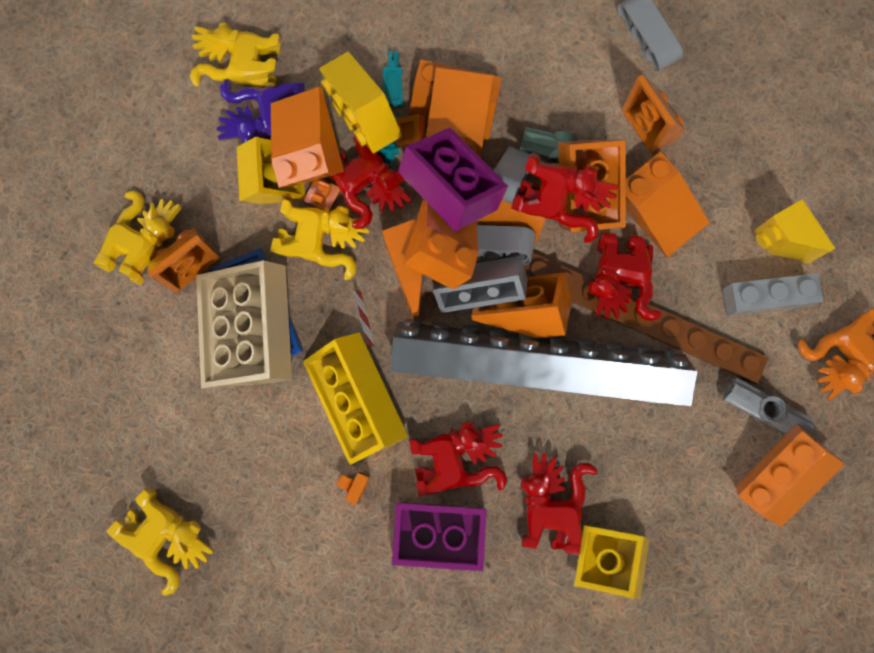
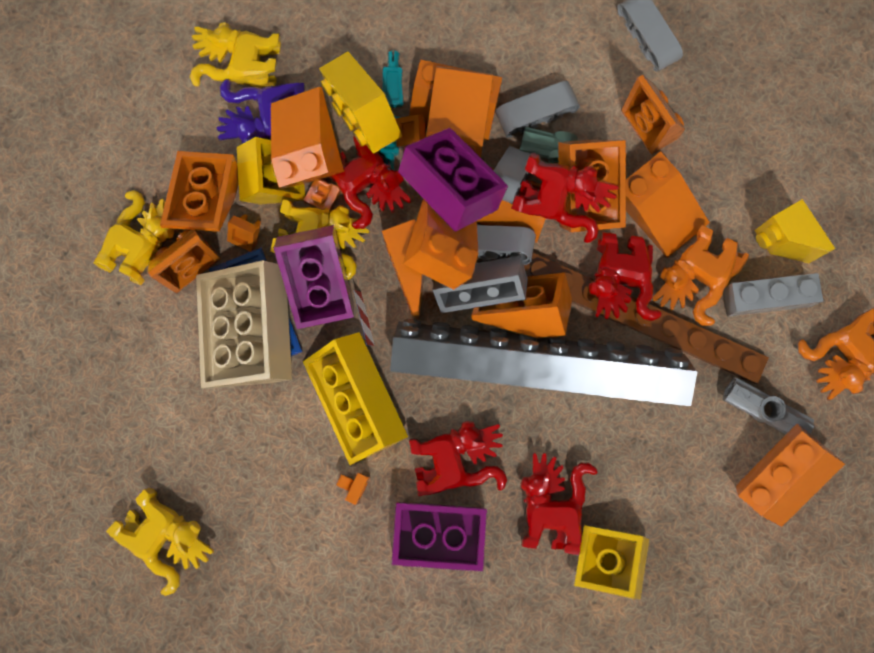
(200, 191): none -> orange slope
(243, 233): none -> orange tile
(314, 277): none -> magenta brick
(537, 107): none -> light grey beam
(705, 267): none -> orange animal

